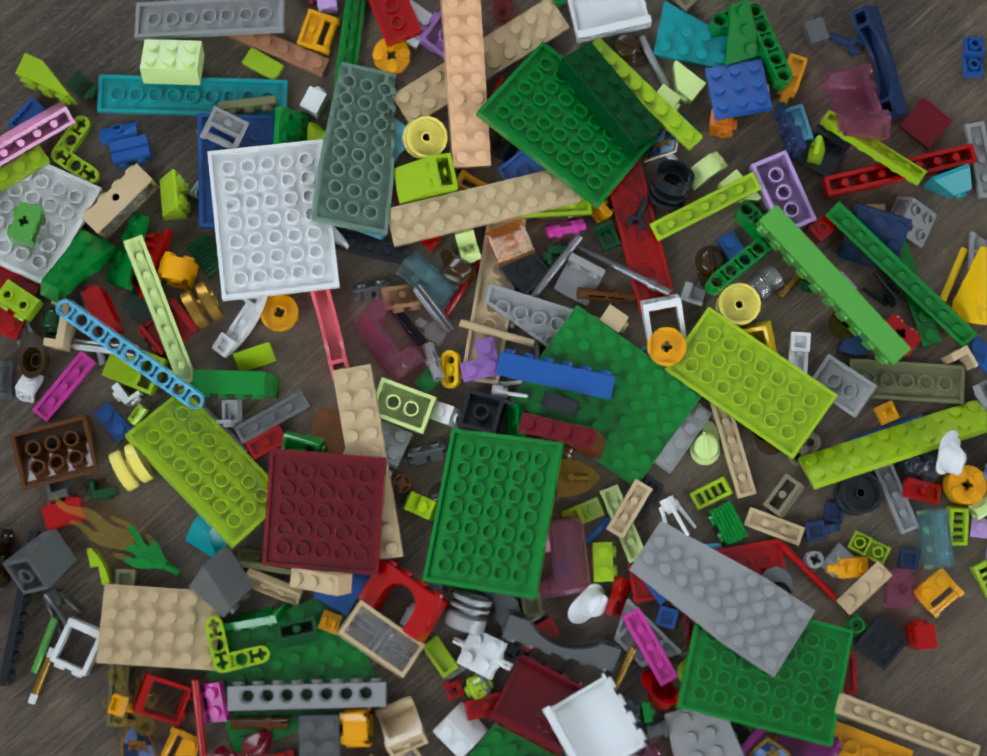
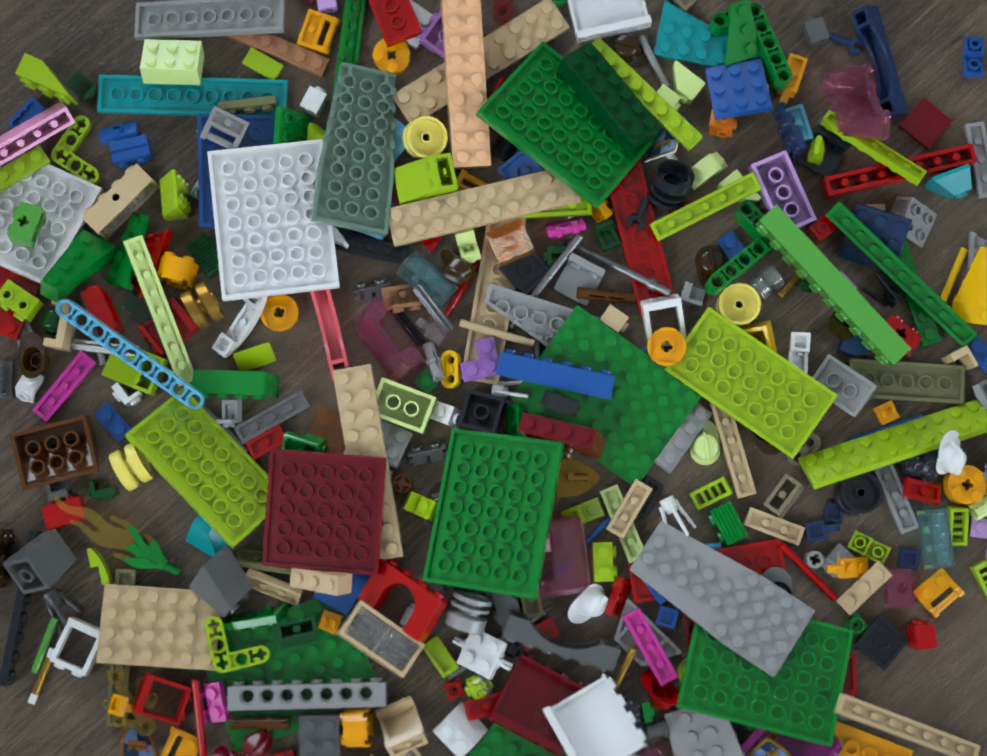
(138, 414): lime slope -> none

